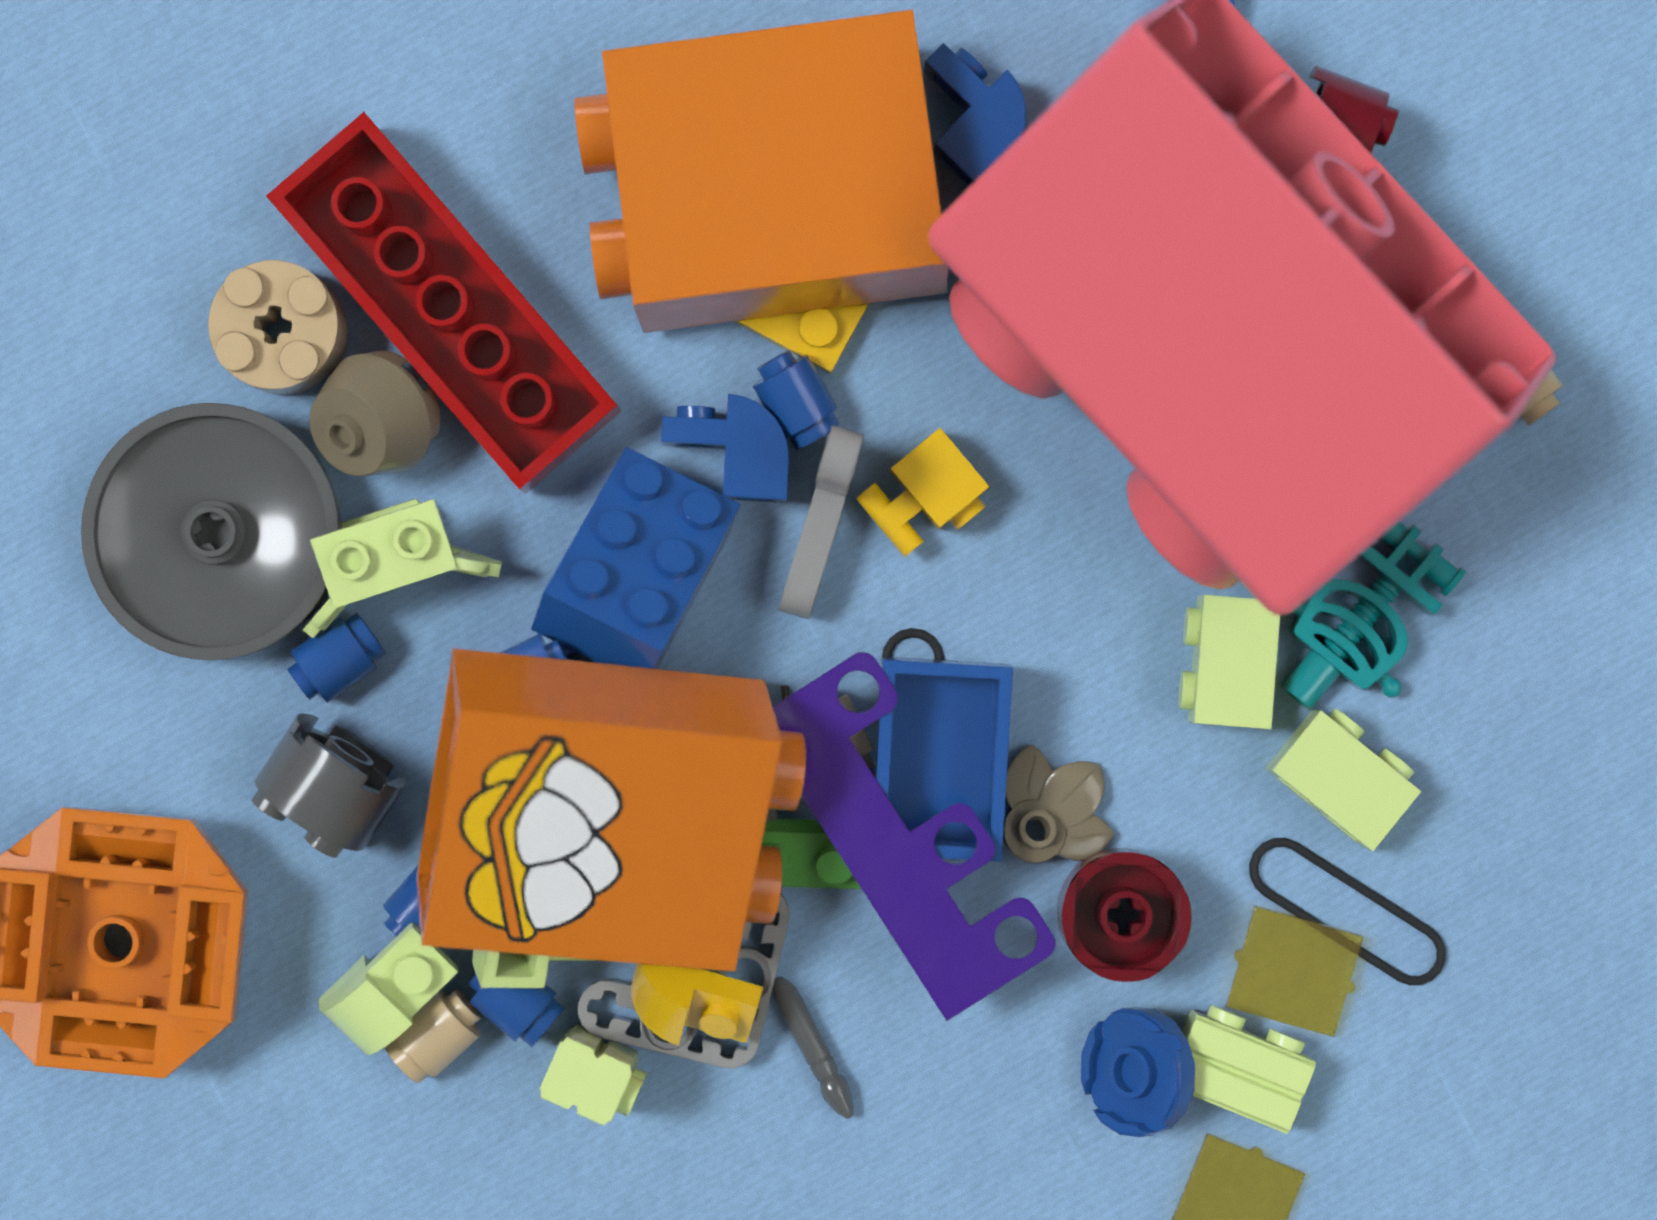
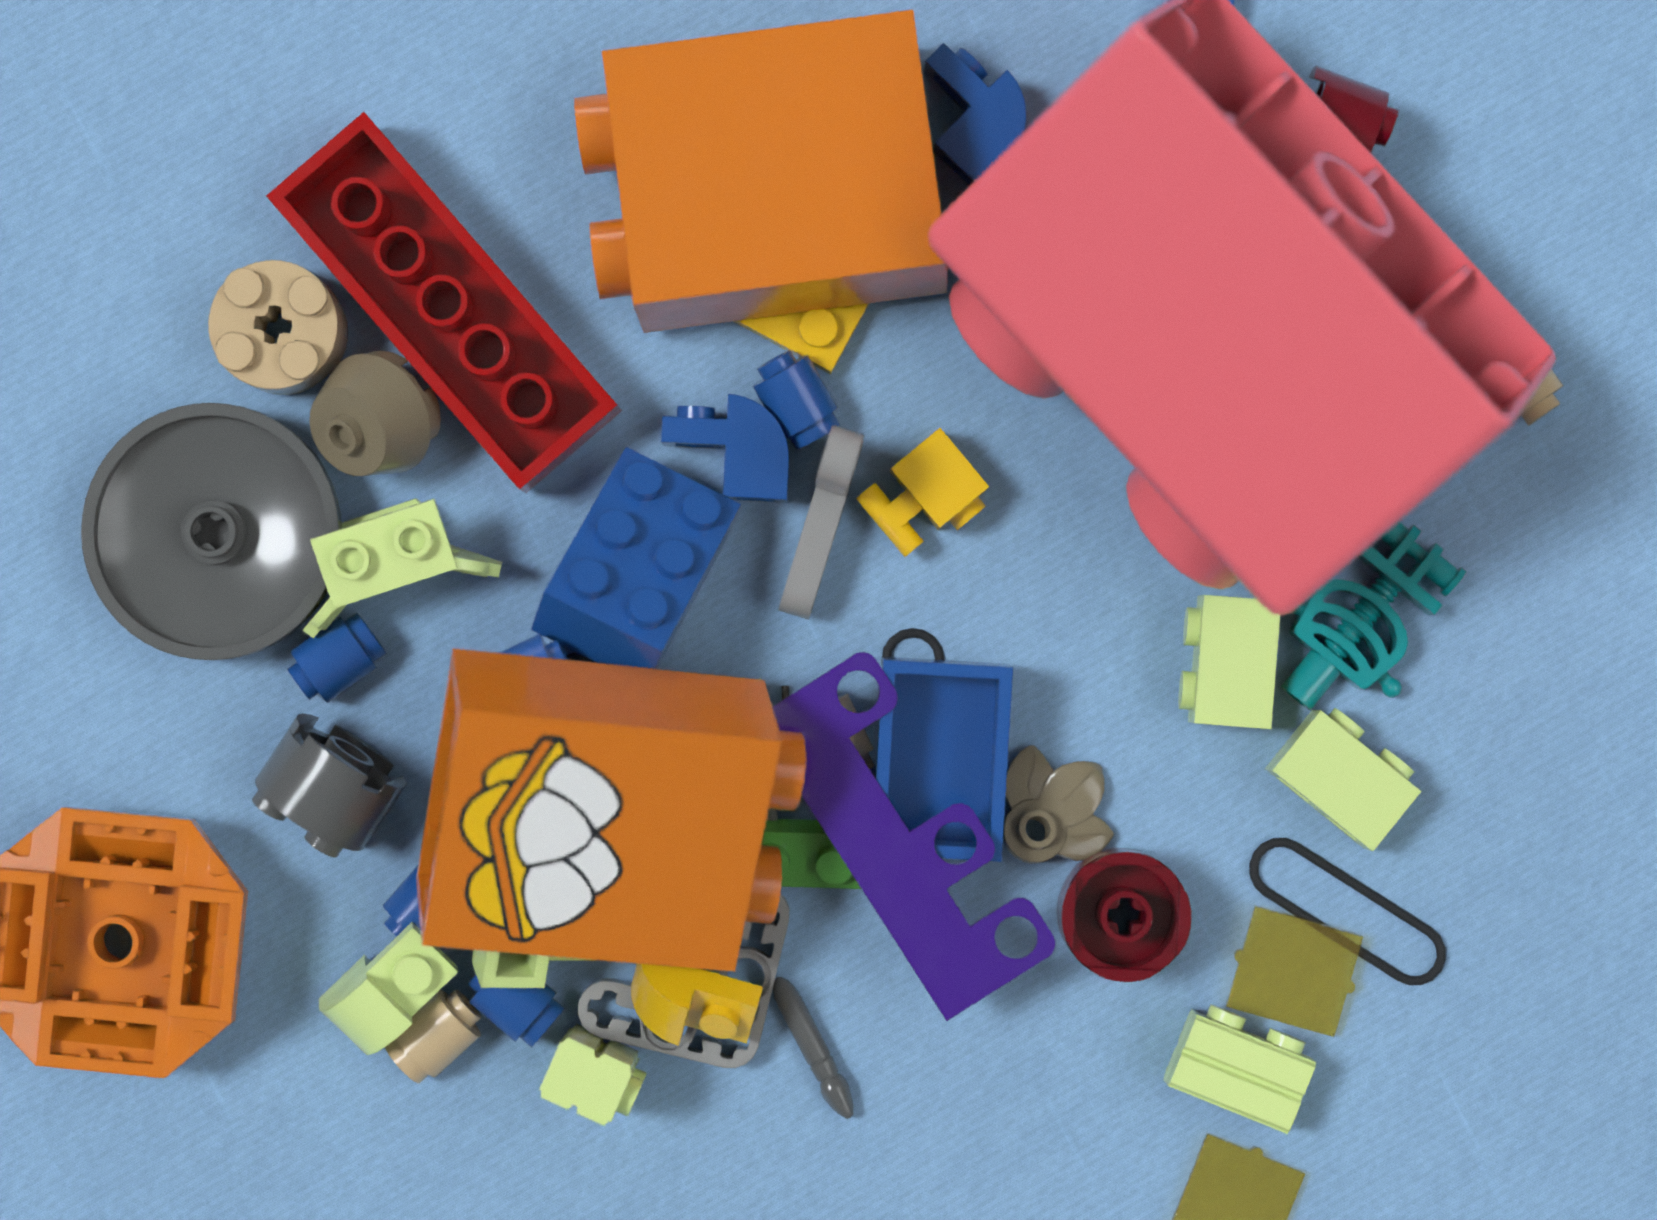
(1138, 1071): blue tile -> none

